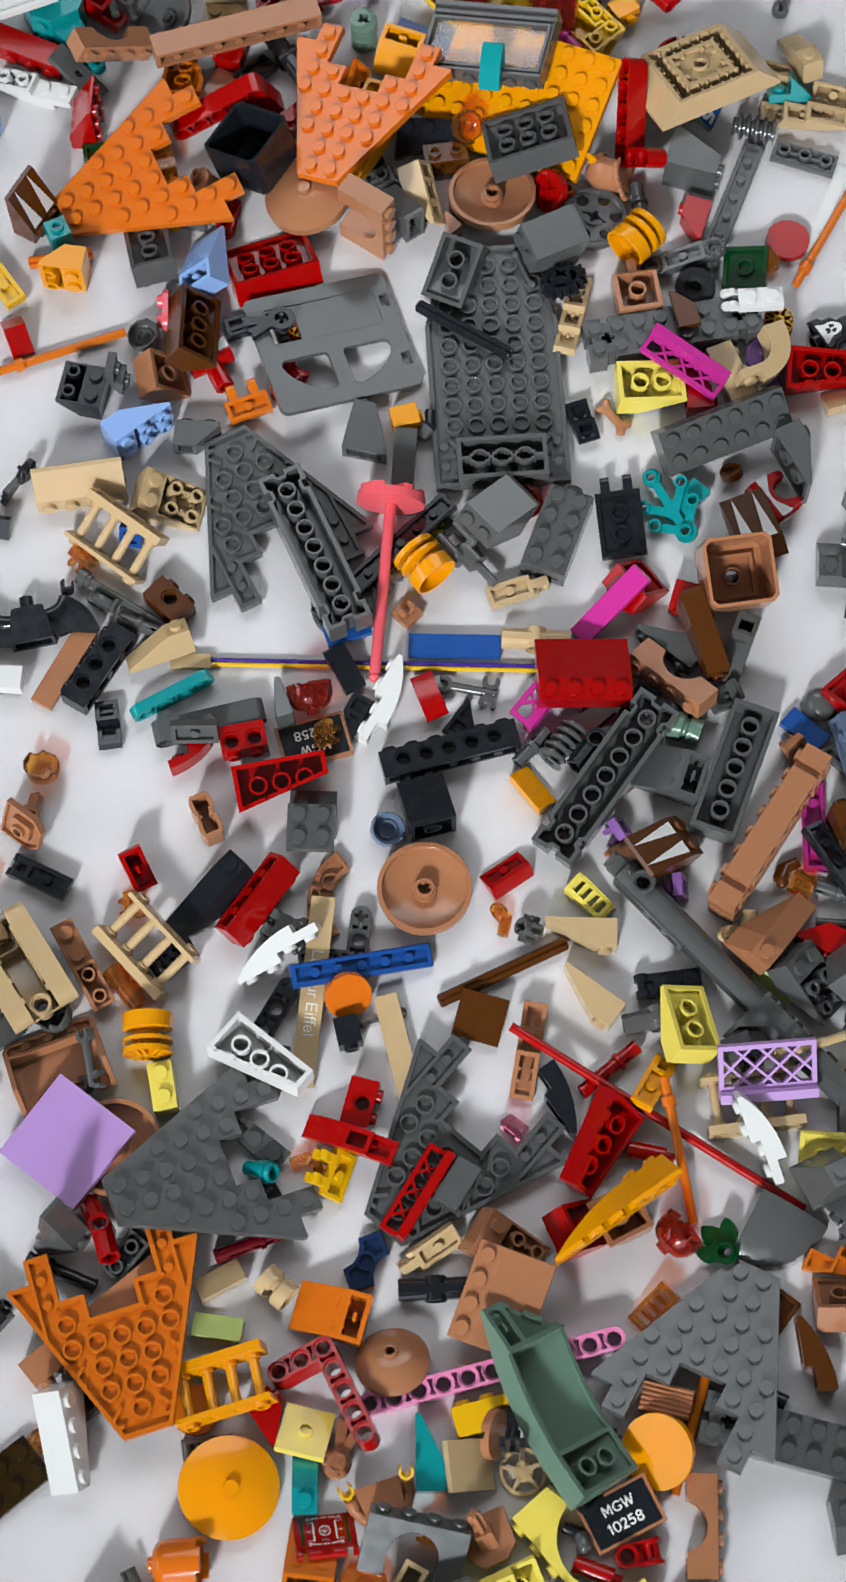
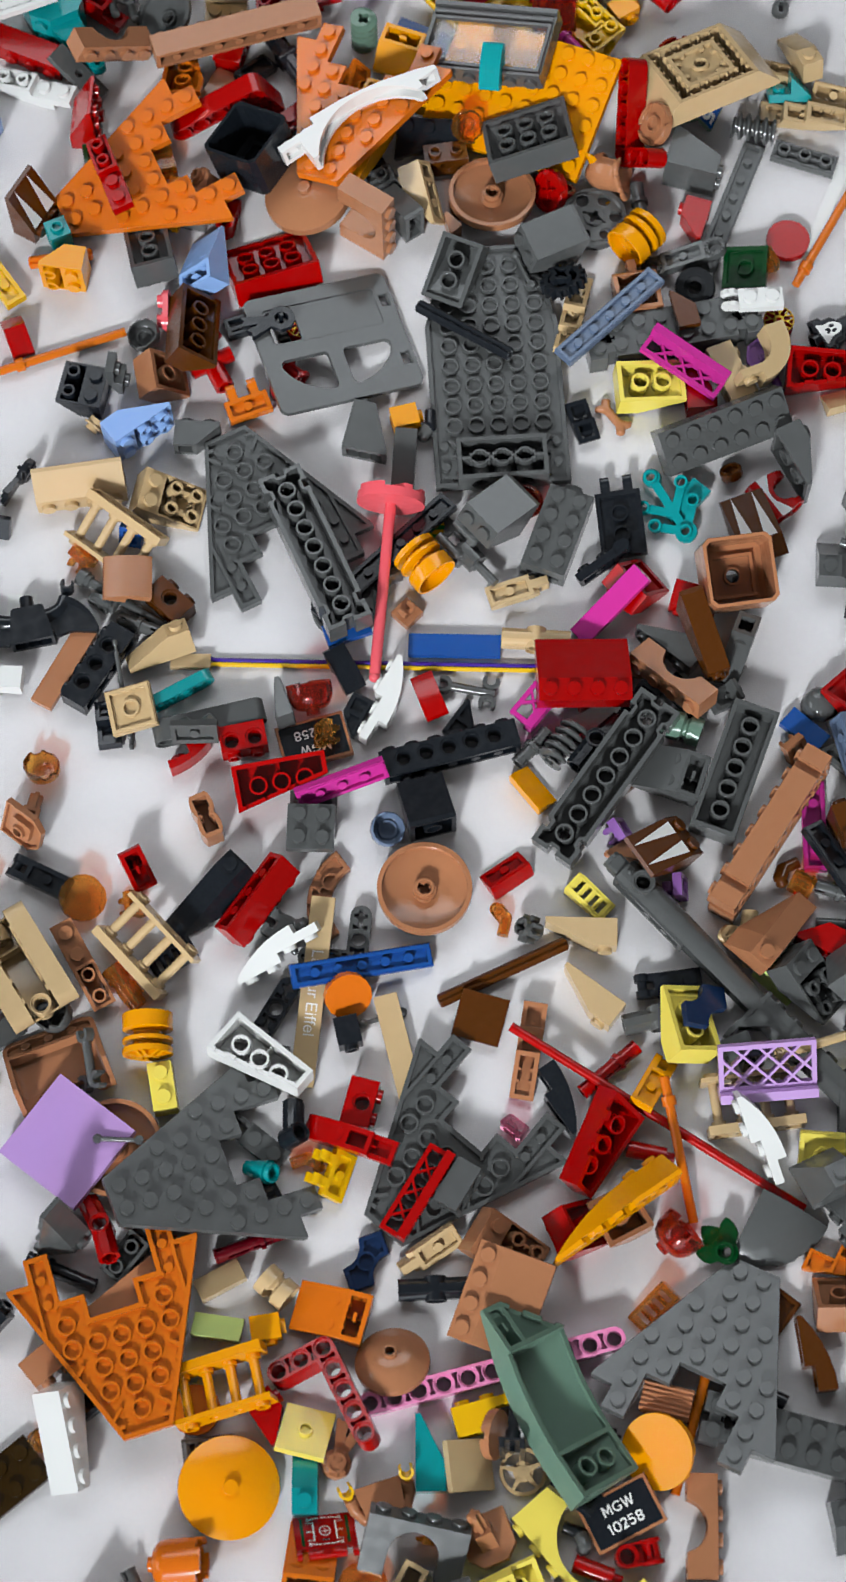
(82, 898): none -> clear orange tile
(93, 424): none -> tan plate
(110, 174): none -> red slope
(121, 683): none -> dark grey piece
(127, 578): none -> nougat slope
(131, 708): none -> tan tile
(139, 1140): none -> dark grey hinge
(267, 1328): none -> light orange brick
(294, 1128): none -> black piece
(315, 138): none -> white slope
(342, 782): none -> dark pink tile
(603, 562): none -> black hinge
(609, 316): none -> sand blue tile
(655, 124): none -> nougat tile
(709, 1001): none -> dark blue tile

